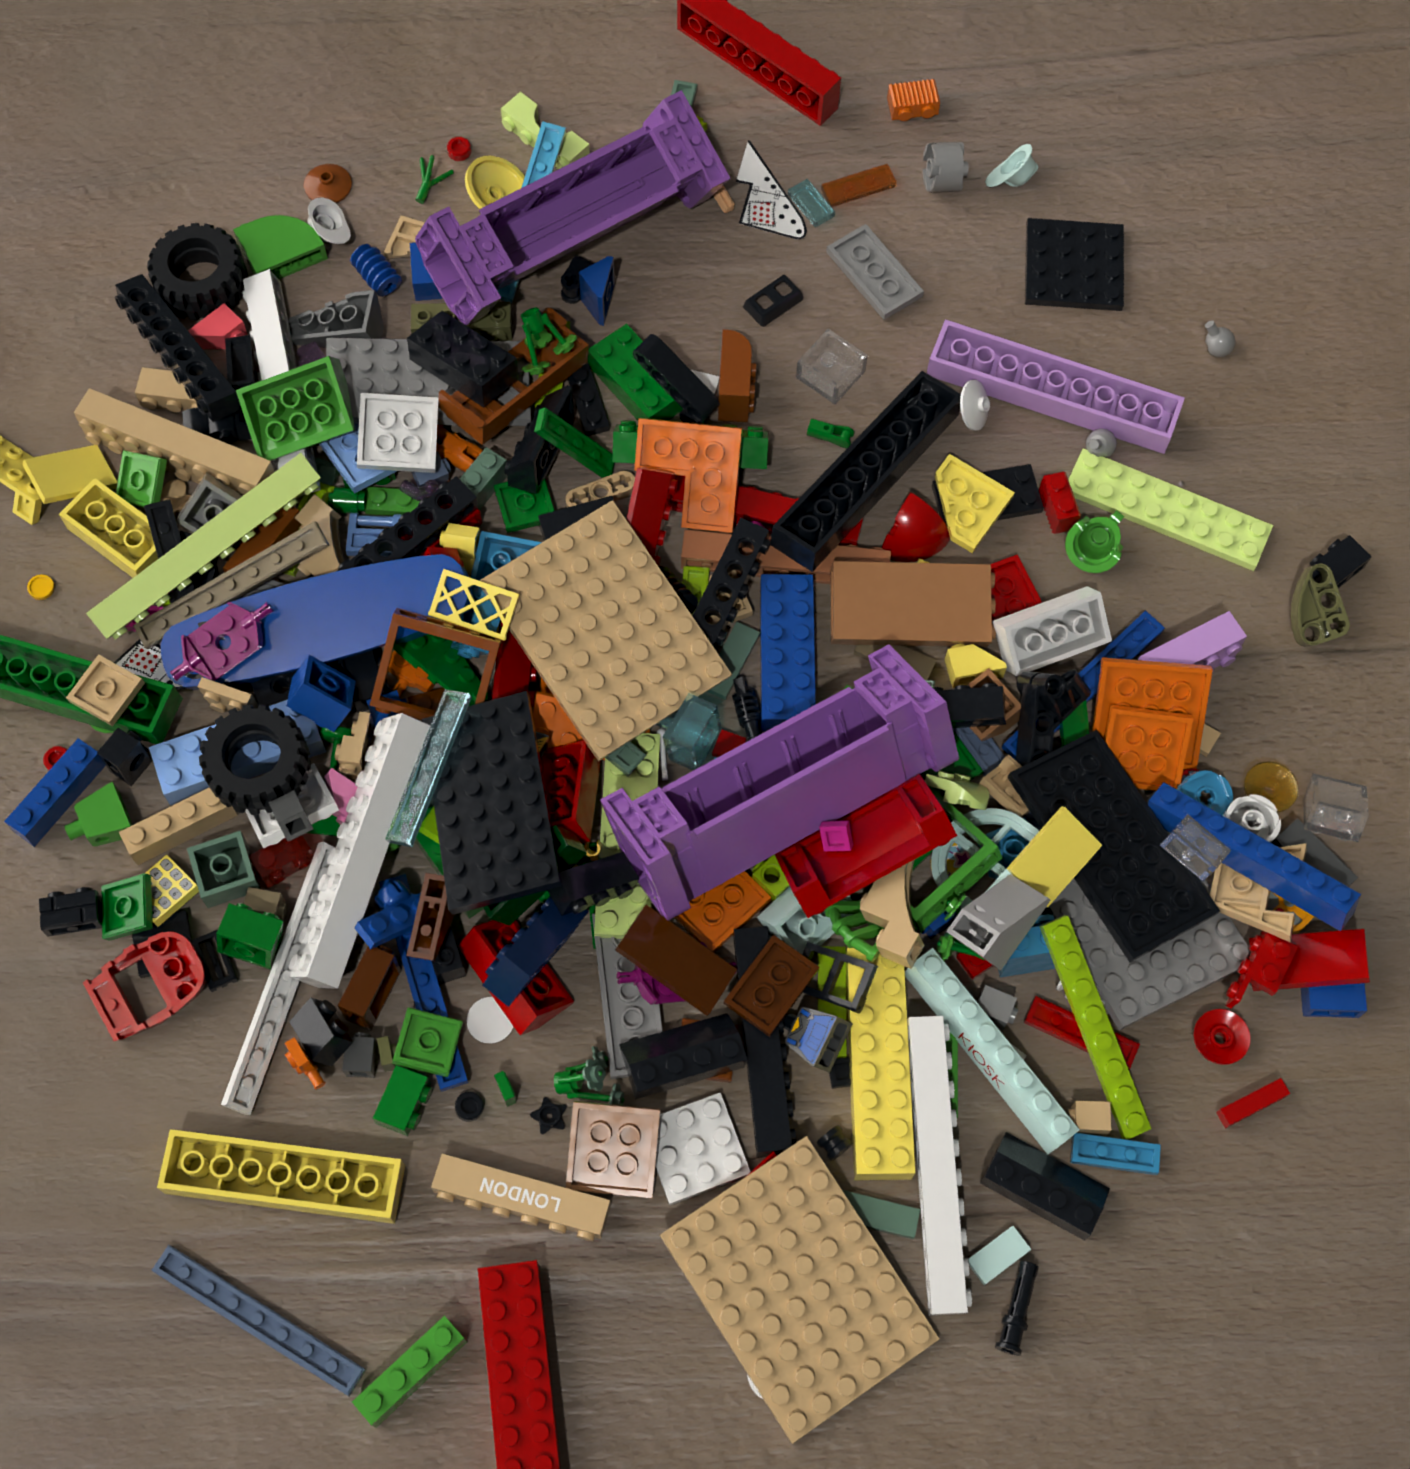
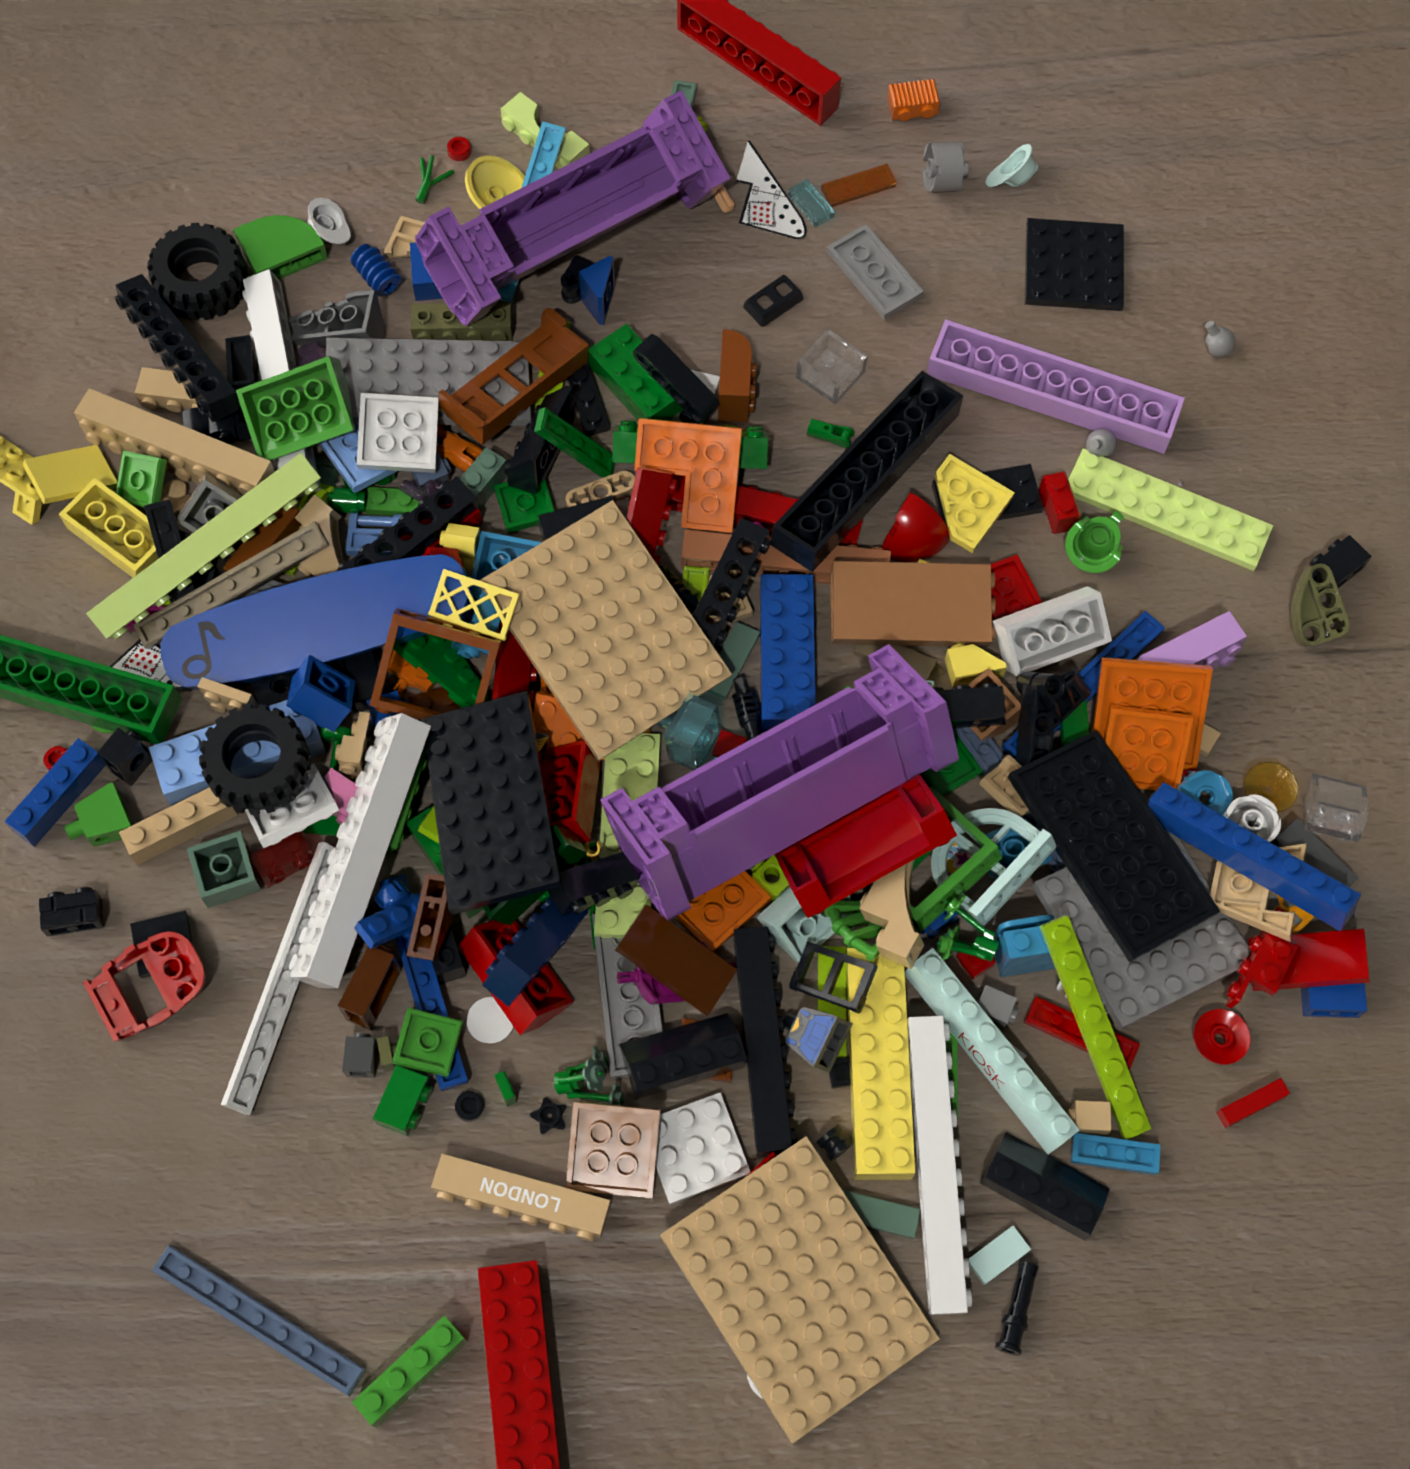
(40, 587): yellow piece -> none
(105, 690): tan plate -> none
(126, 907): green tile -> none
(169, 889): tile -> none
(202, 648): magenta plate -> none
(216, 327): coral slope -> none
(223, 981): black tile -> none
(250, 935): green brick -> none
(266, 901): dark tan brick -> none
(281, 1176): light yellow brick -> none
(290, 815): dark grey brick -> none
(302, 1062): orange plate -> none
(321, 1031): black brick -> none
(335, 188): dark orange dish -> none
(428, 768): clear light blue tile -> none
(462, 358): black brick -> none
(538, 337): plant -> none
(626, 758): sand green tile -> none
(661, 731): white hinge -> none
(771, 985): reddish brown plate -> none
(836, 835): dark pink tile -> none
(959, 789): yellowish green slope -> none
(974, 405): white dish -> none
(999, 920): light grey slope -> none
(1055, 855): light yellow tile -> none
(1195, 847): clear brick -> none

